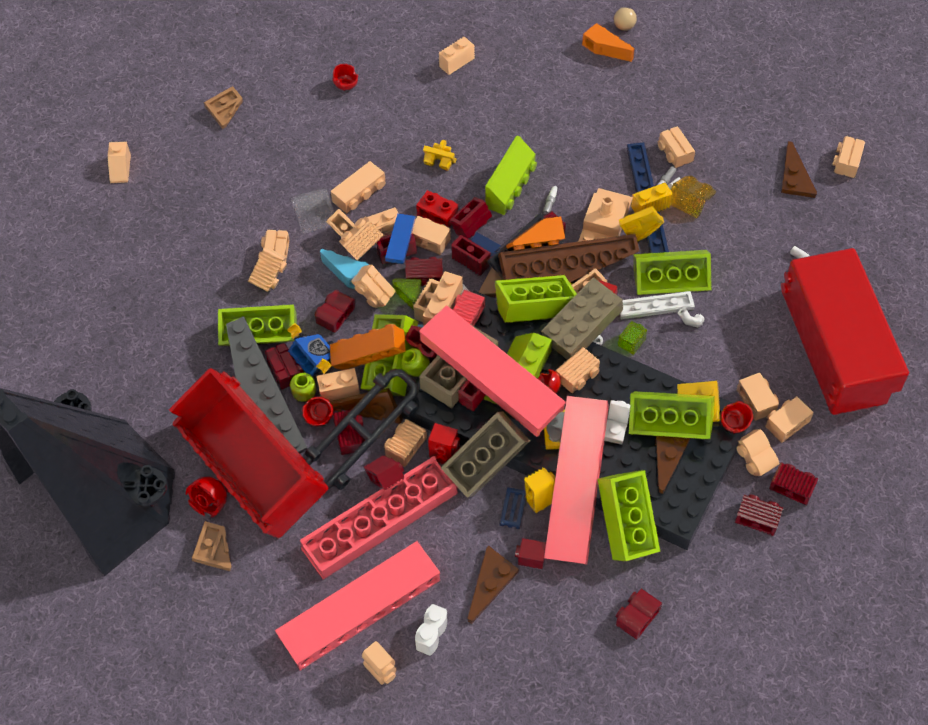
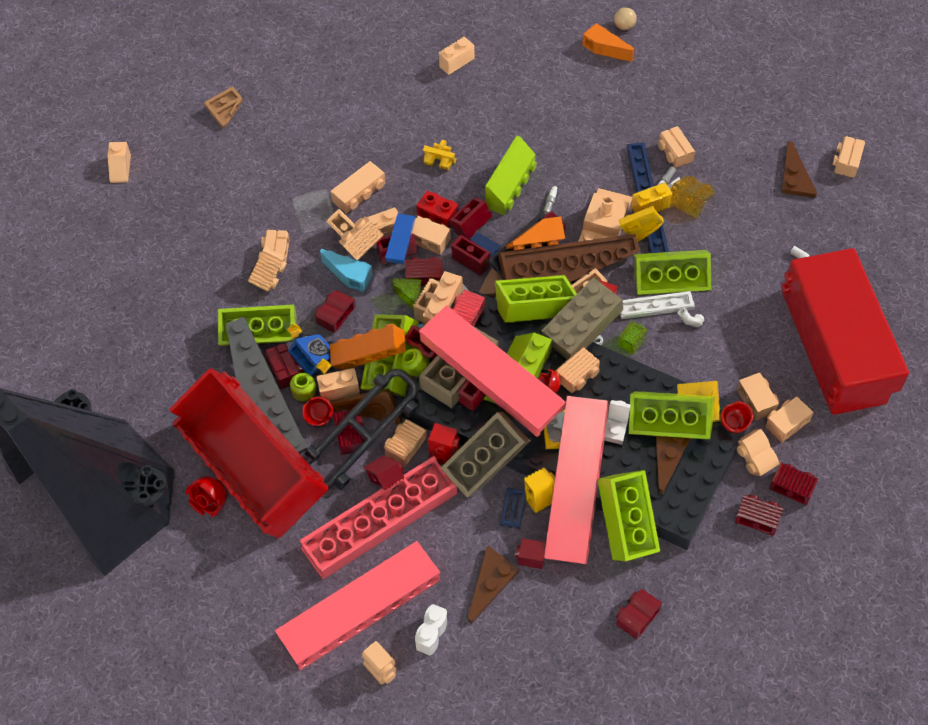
(212, 547): medium nougat wing -> none
(344, 77): red hair -> none
(373, 286): light nougat brick -> none

